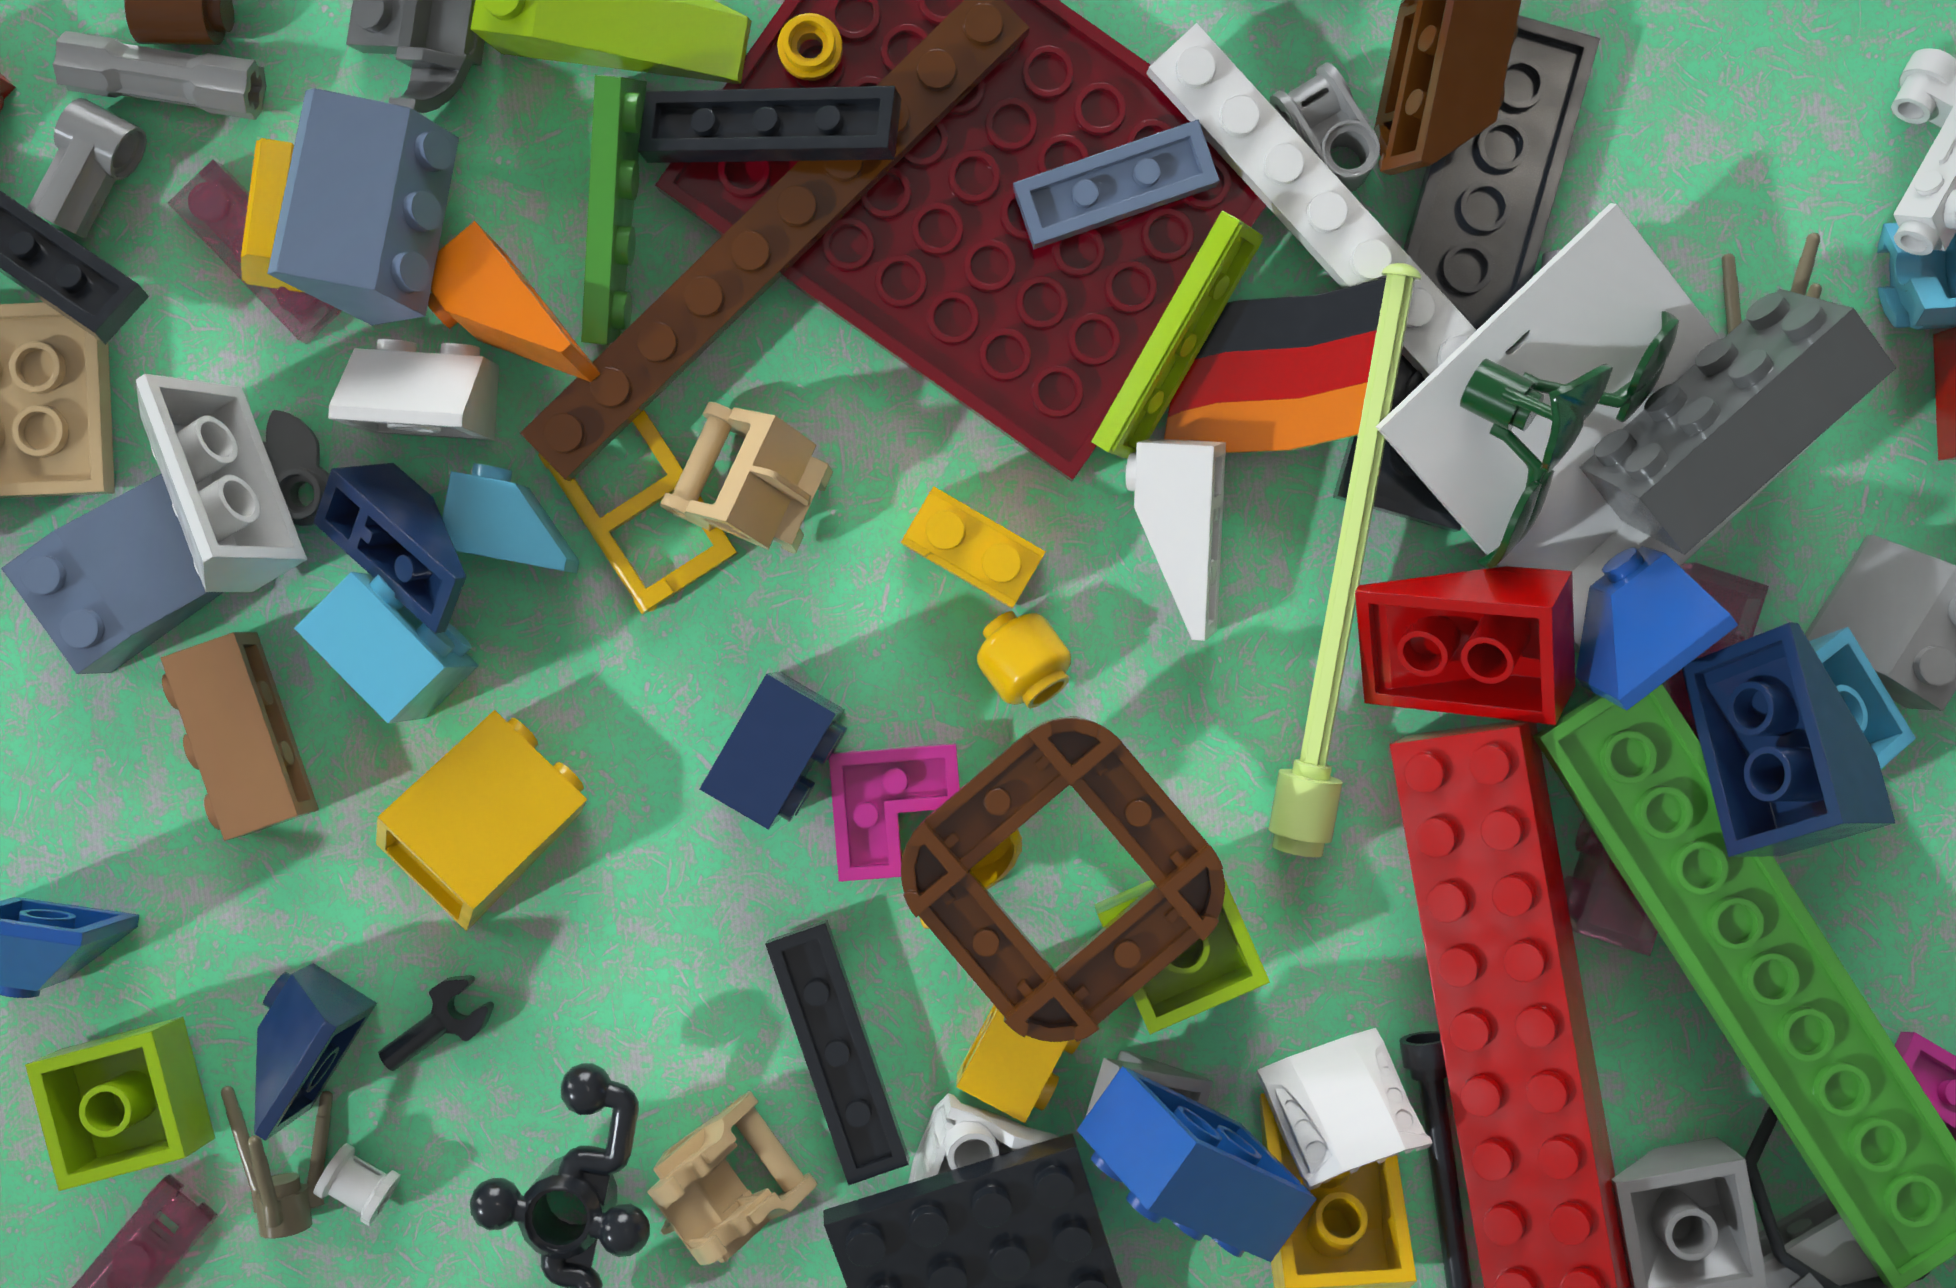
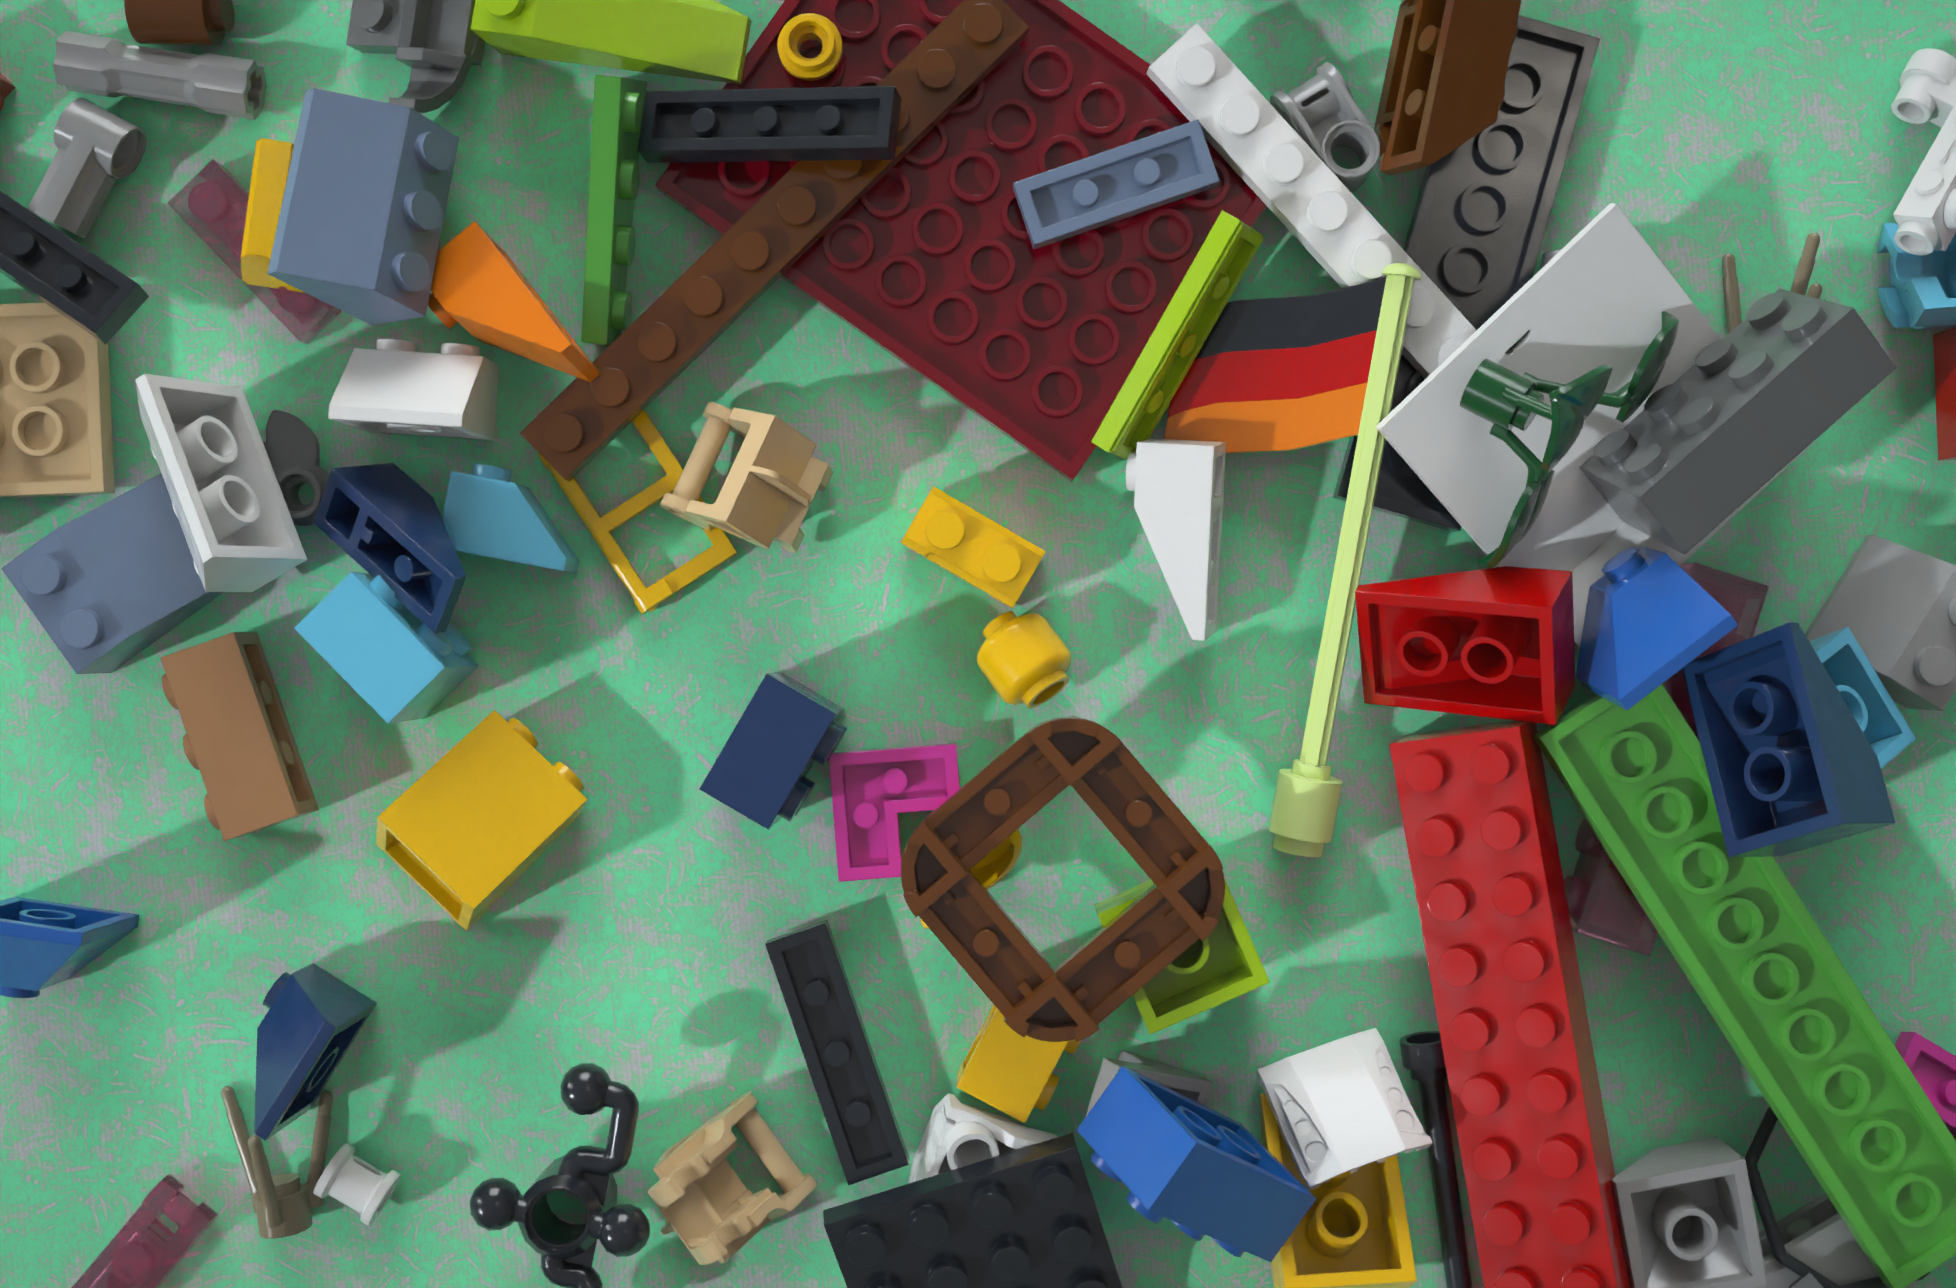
(120, 1103): lime brick -> none
(441, 1020): black bar -> none

